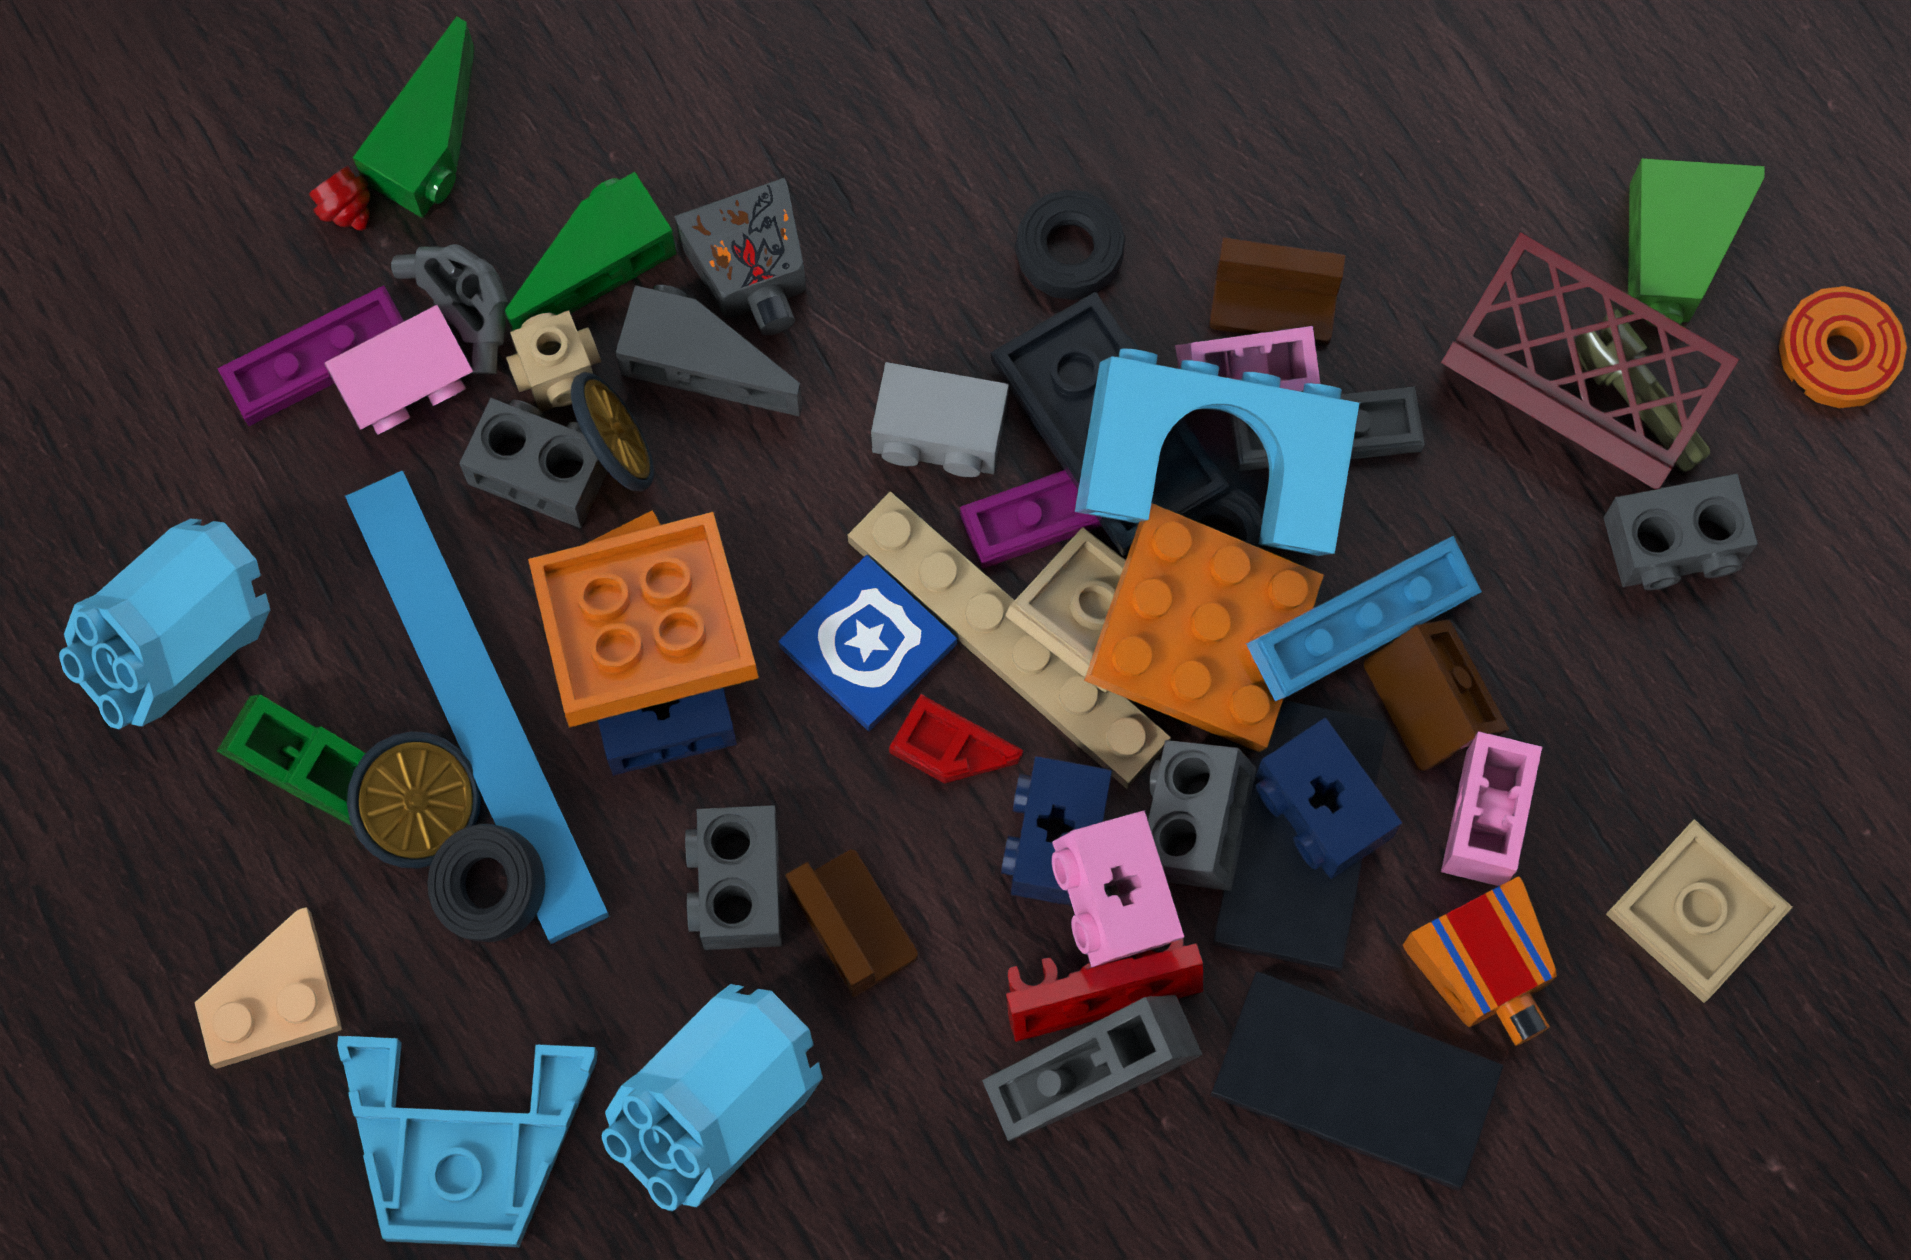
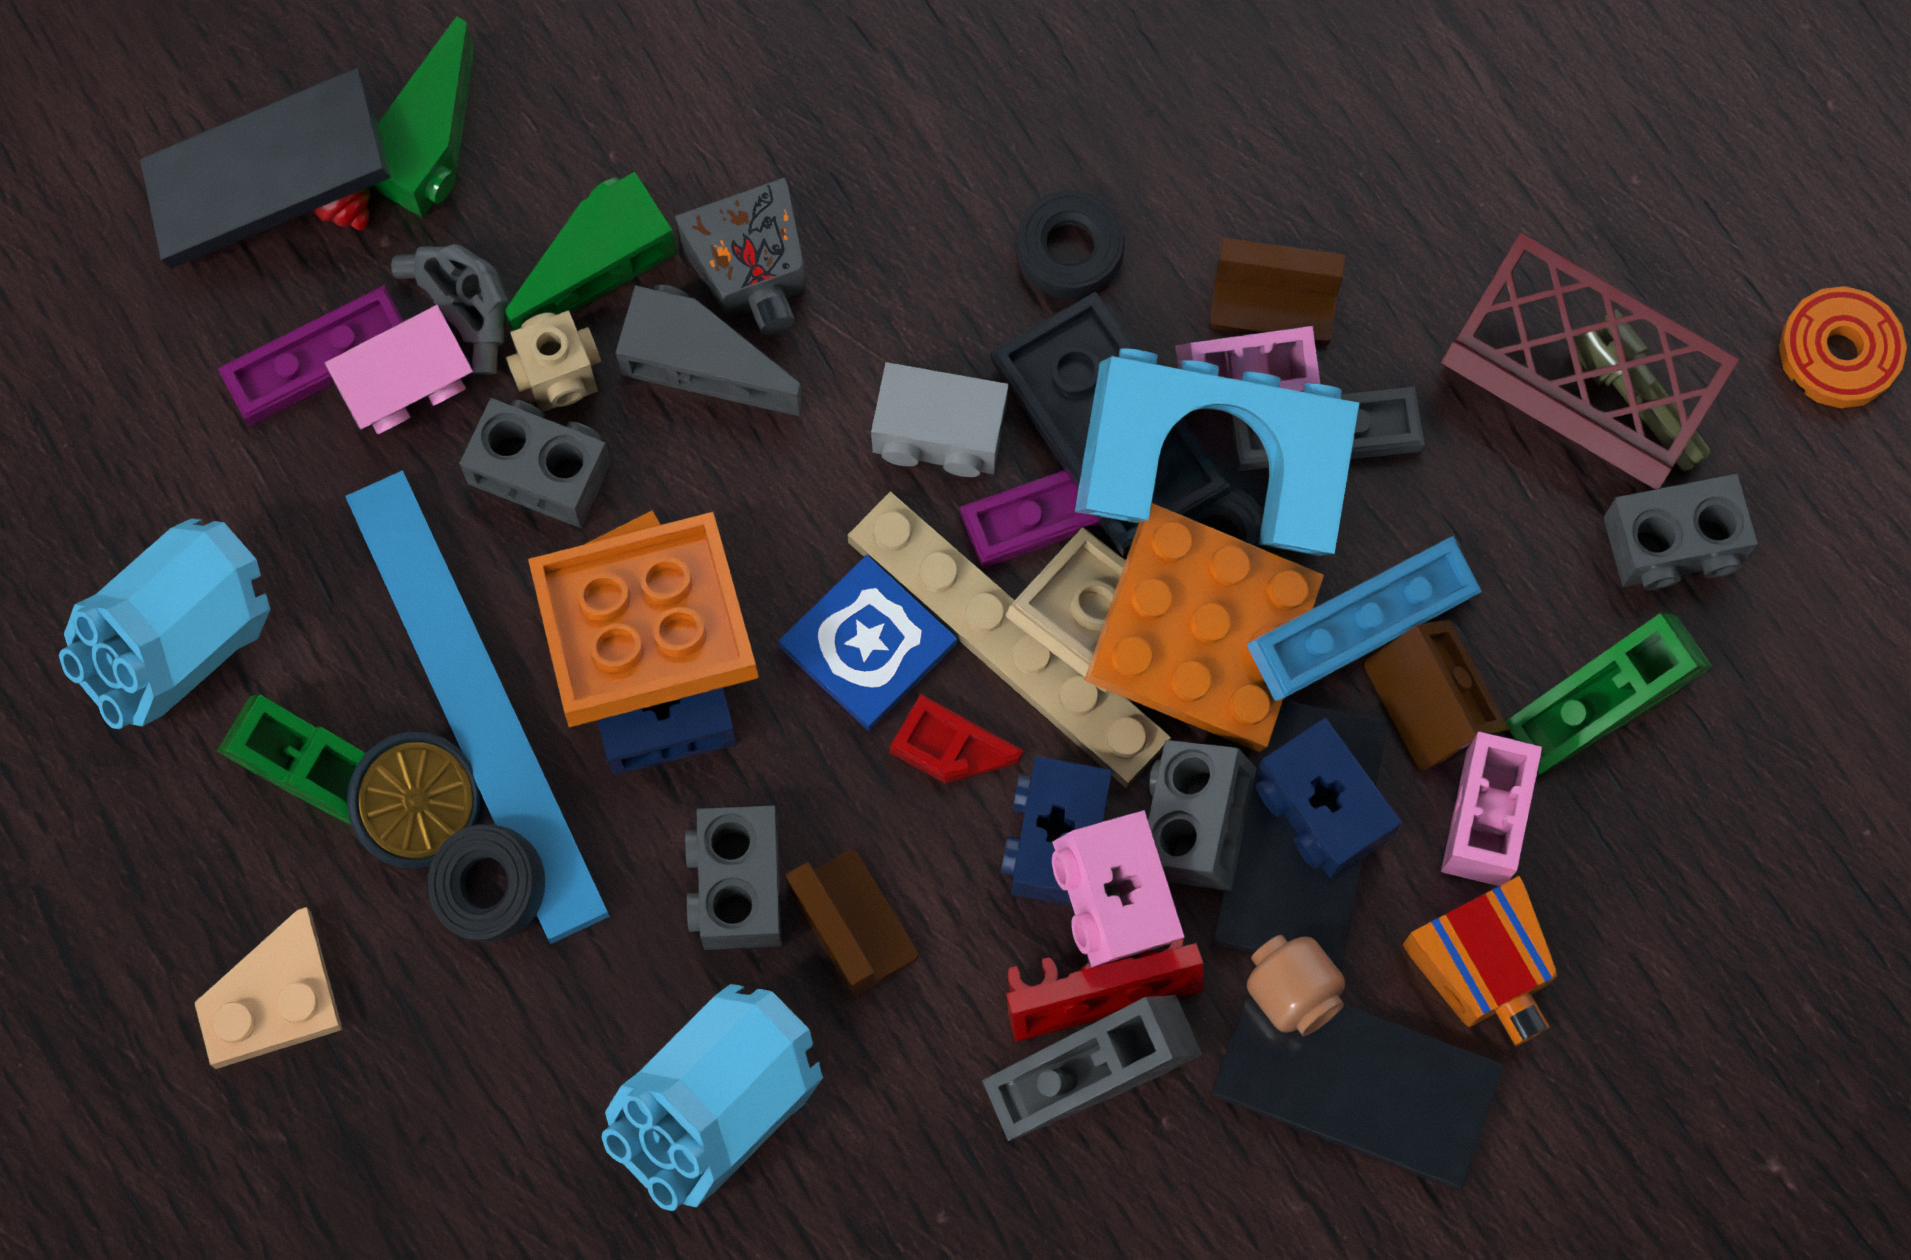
(264, 168): none -> black tile
(454, 1170): medium azure wing -> none
(612, 431): wheel -> none
(1296, 984): none -> nougat head
(1610, 690): none -> green slope
(1682, 229): bright green slope -> none
(1699, 911): tan tile -> none

